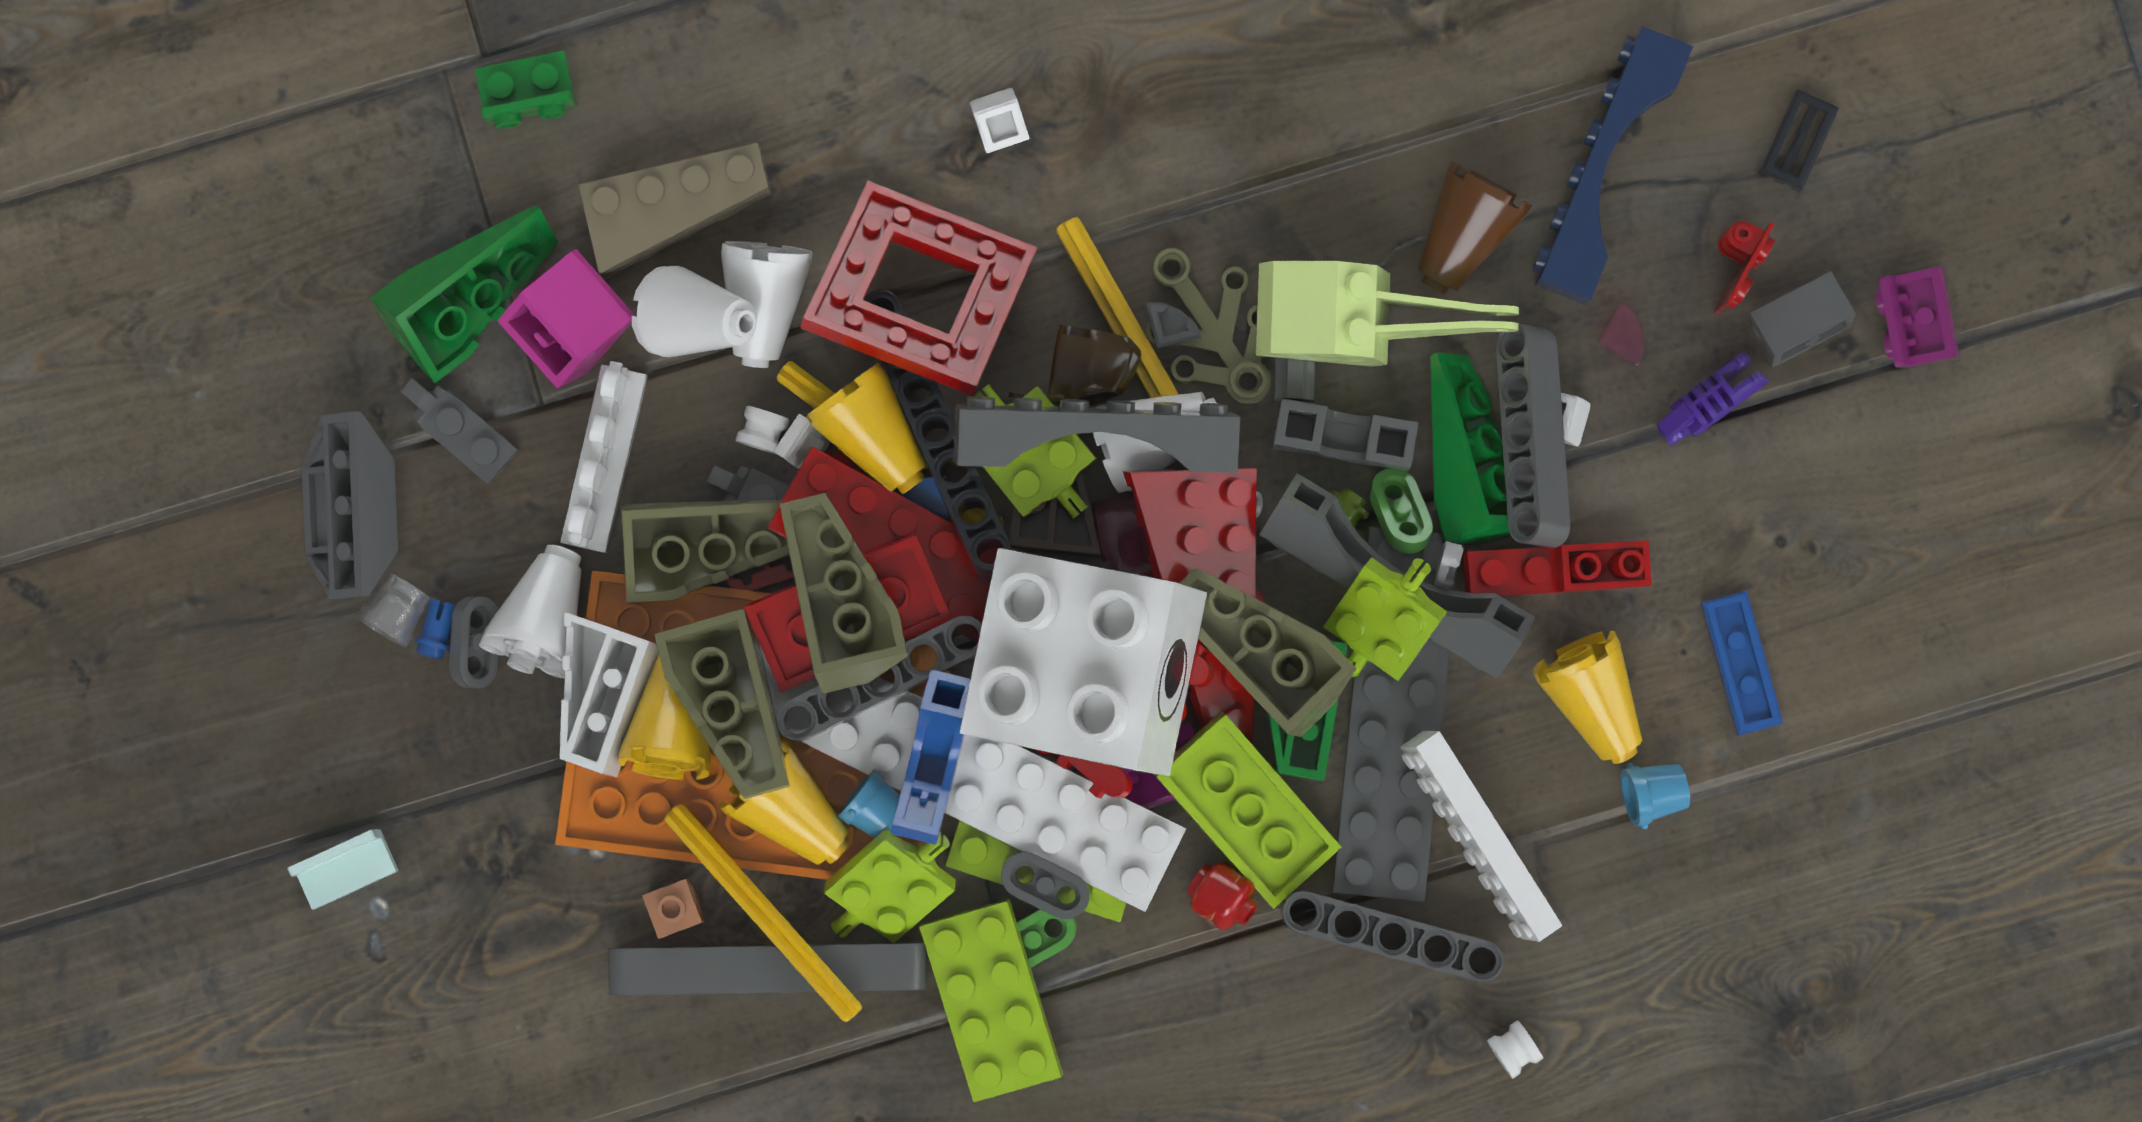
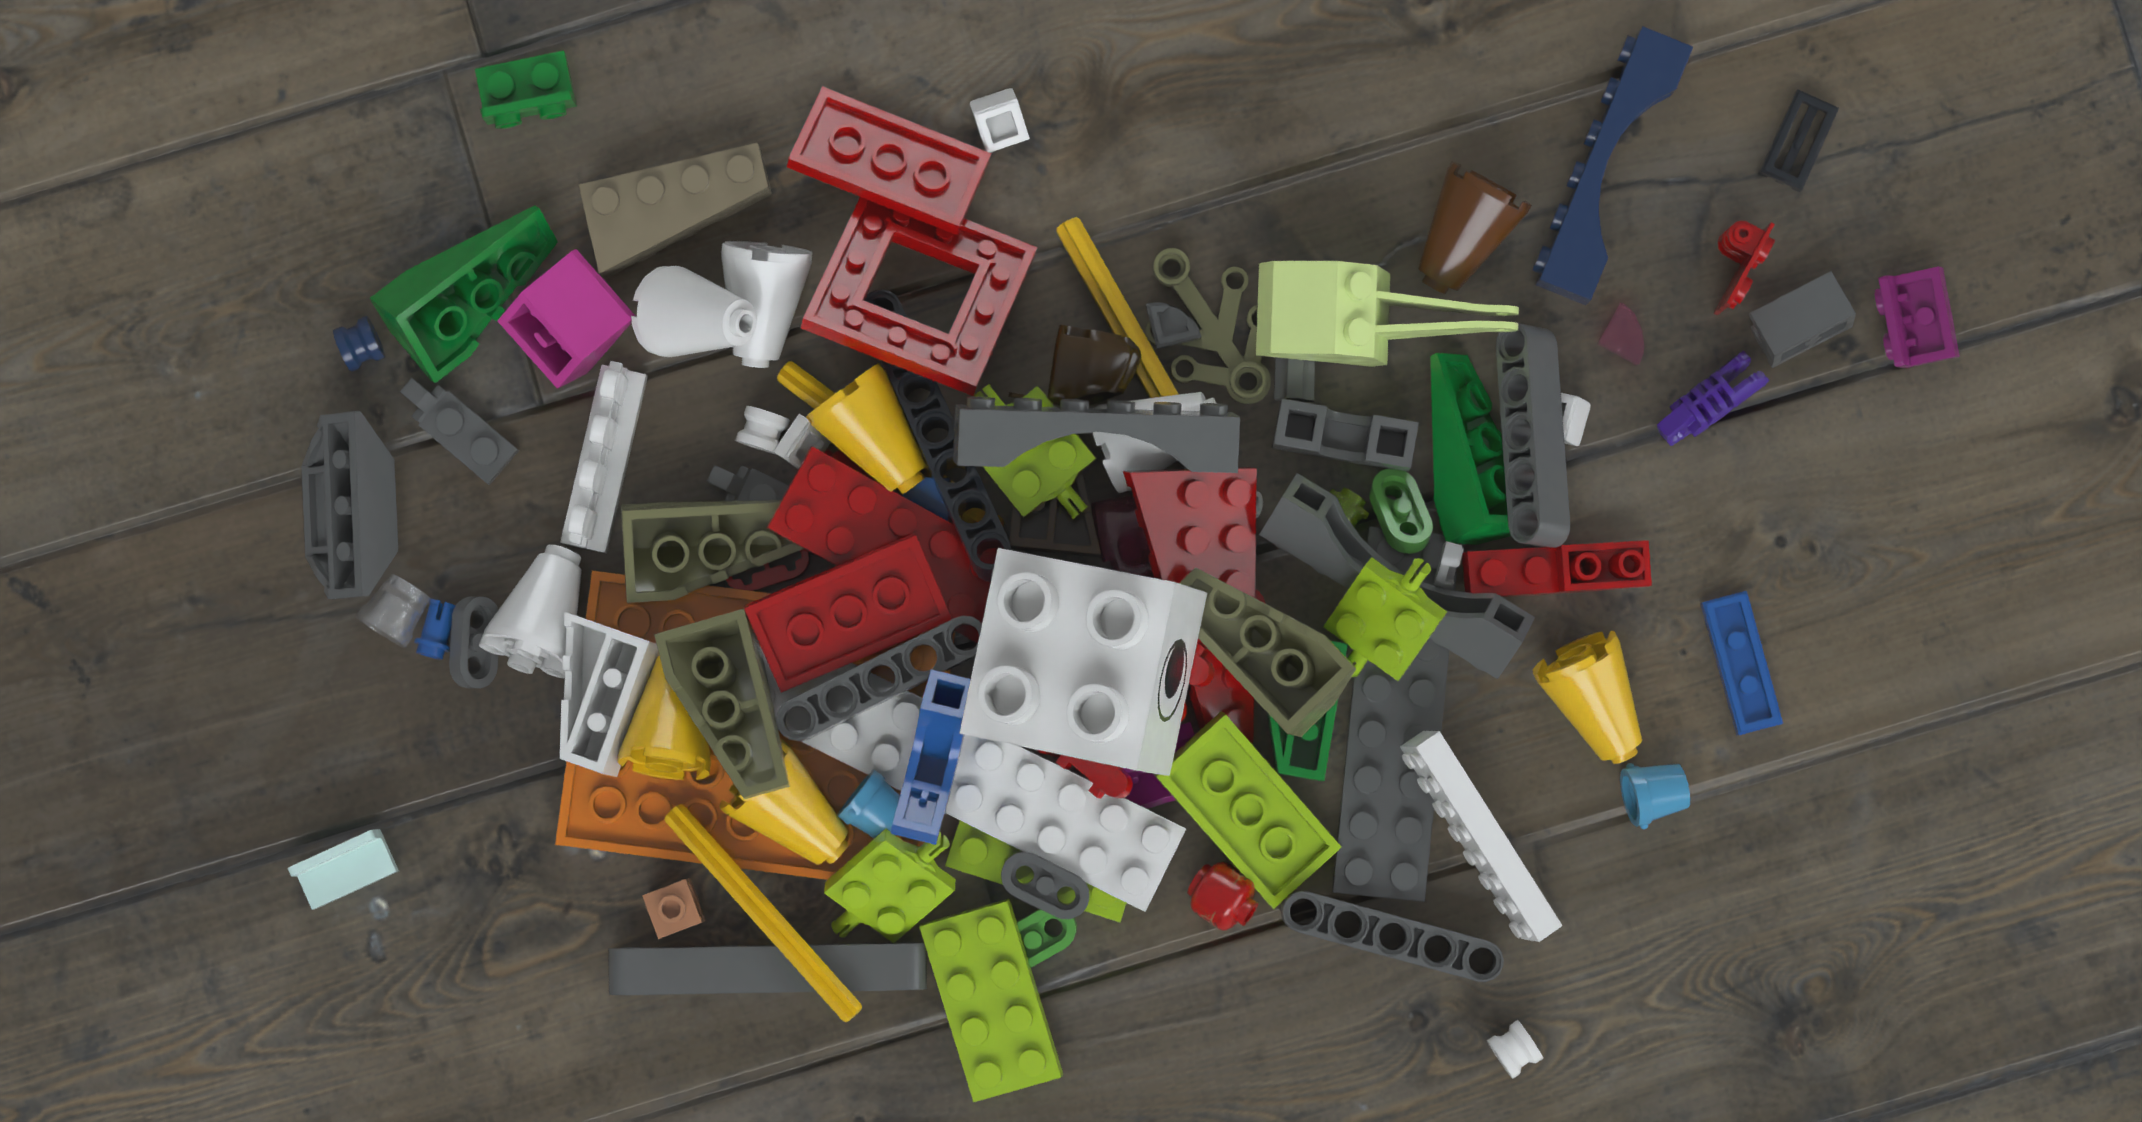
(359, 343): none -> dark blue wheel
(844, 608): olive wedge -> none
(889, 160): none -> plate

